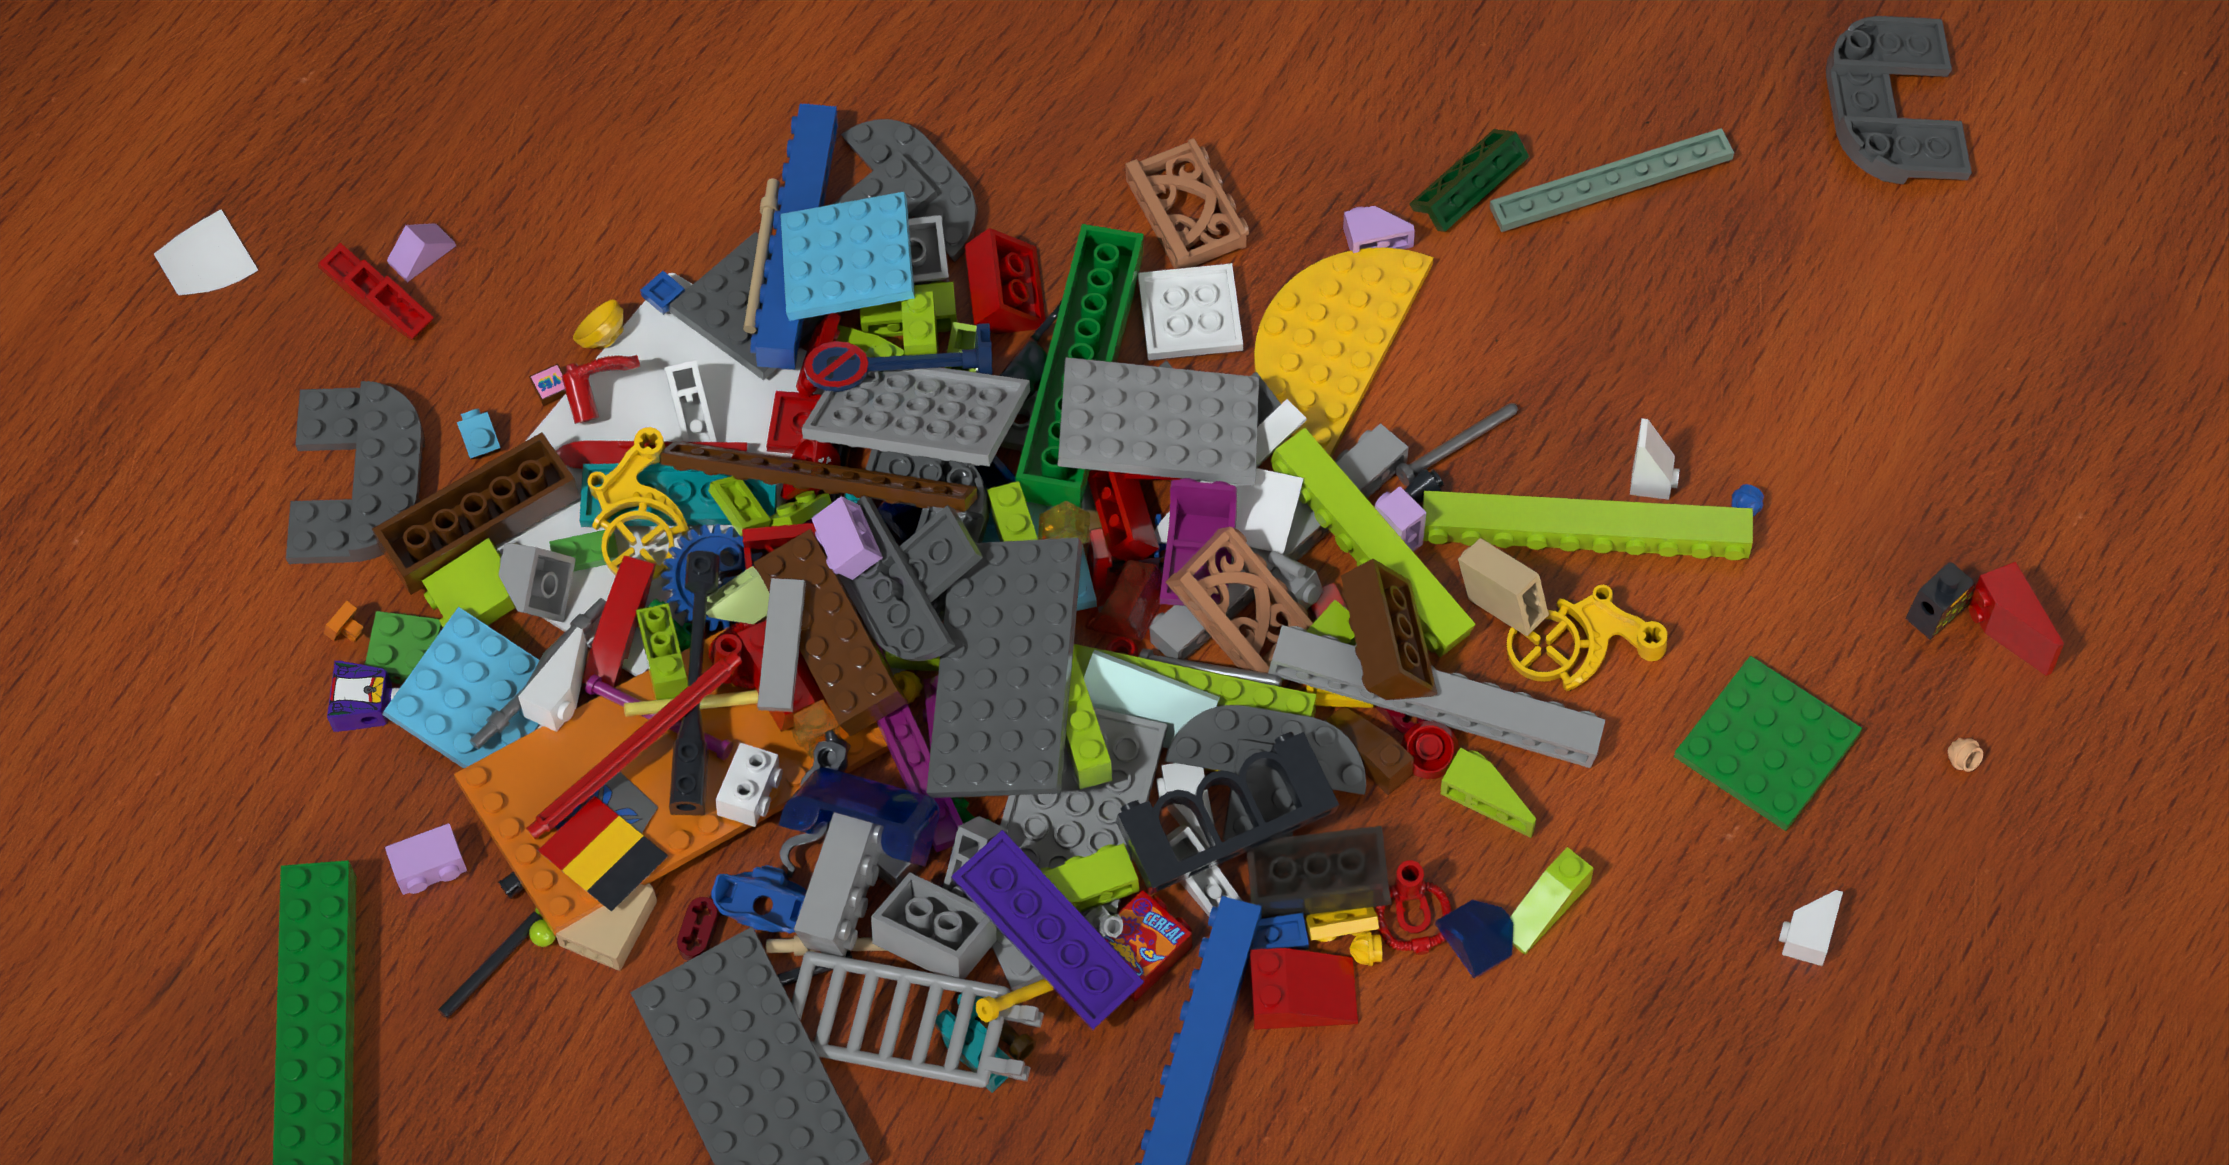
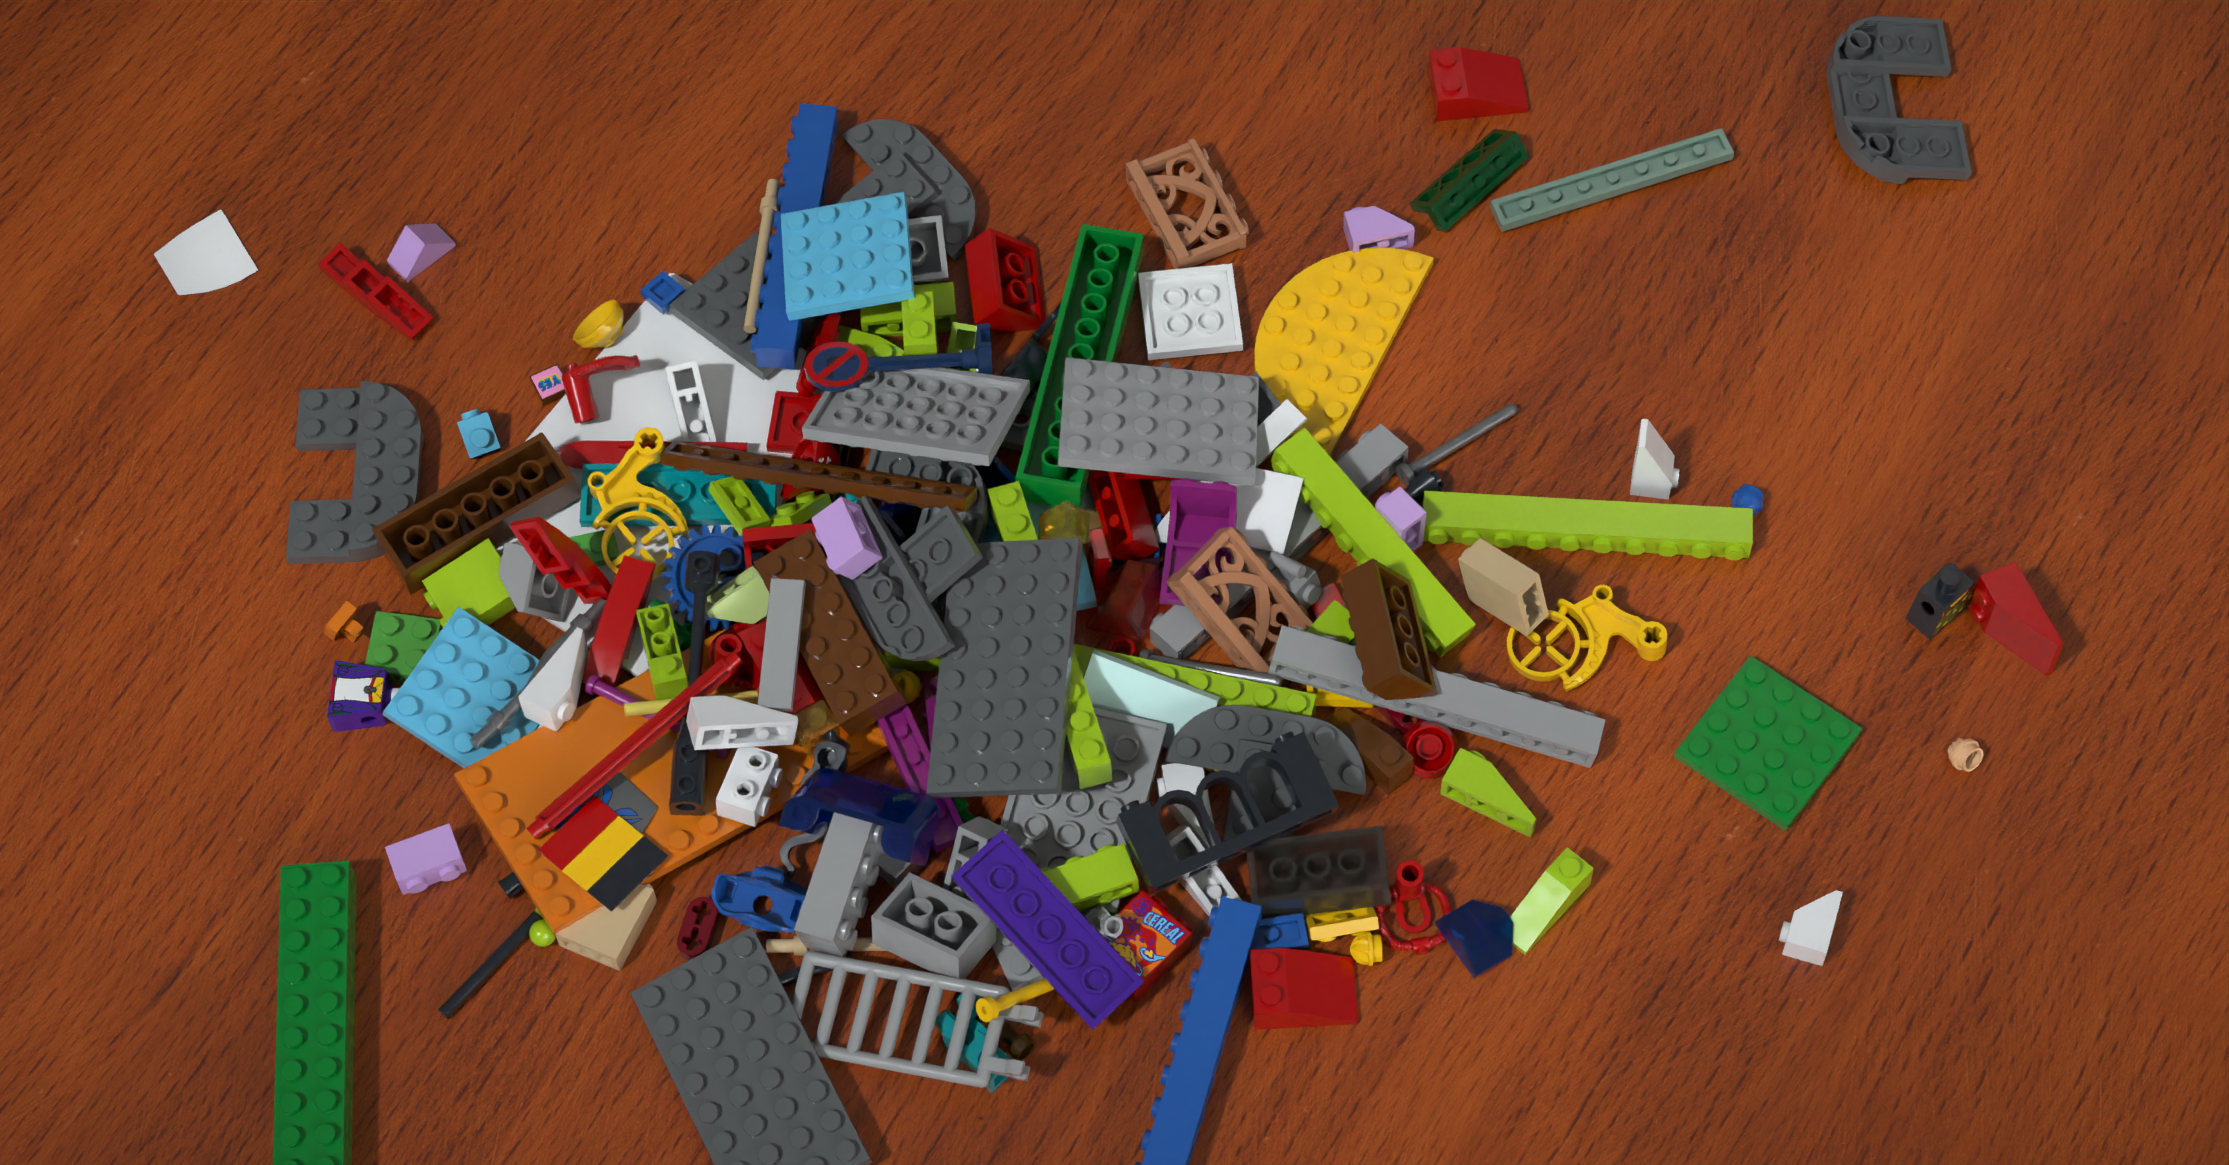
(562, 557): none -> red slope
(733, 723): none -> white slope
(1475, 84): none -> red slope

